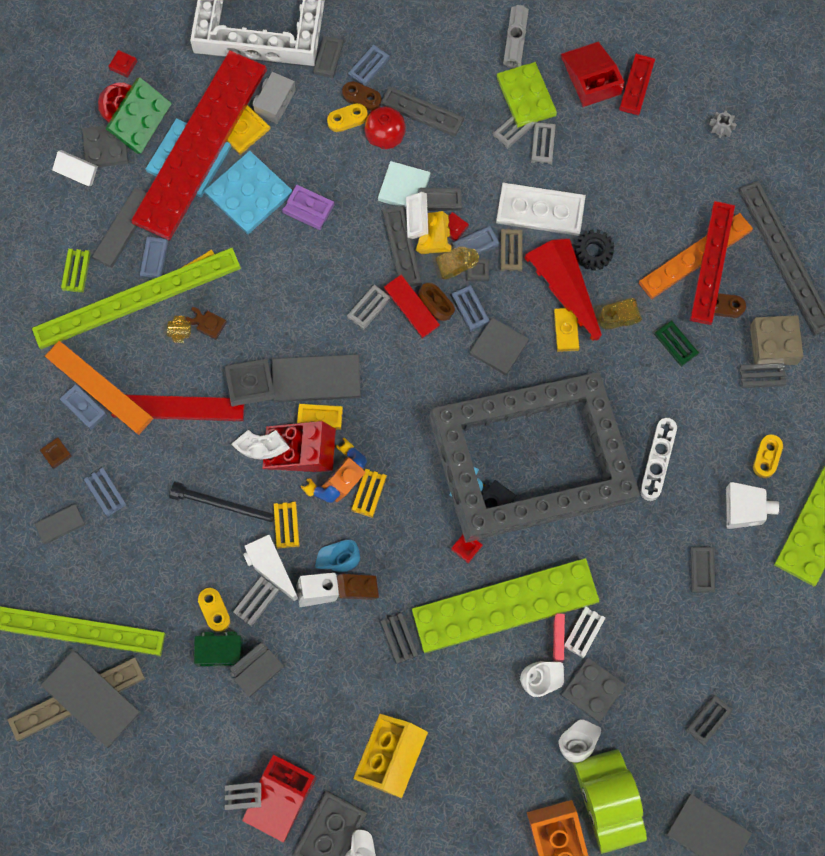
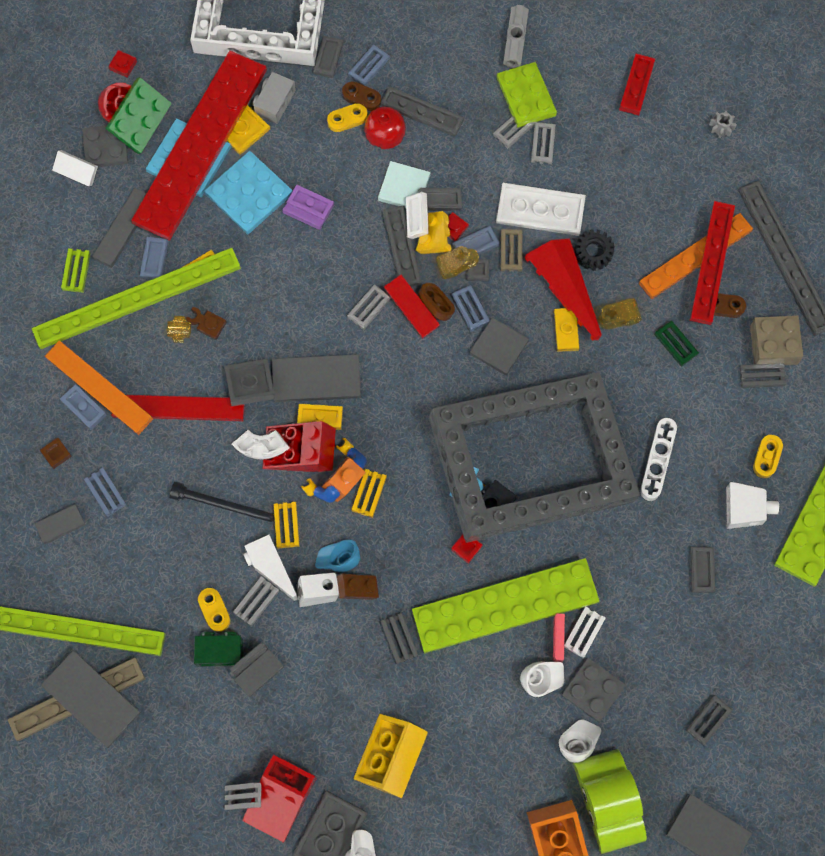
(593, 73): red slope -> none

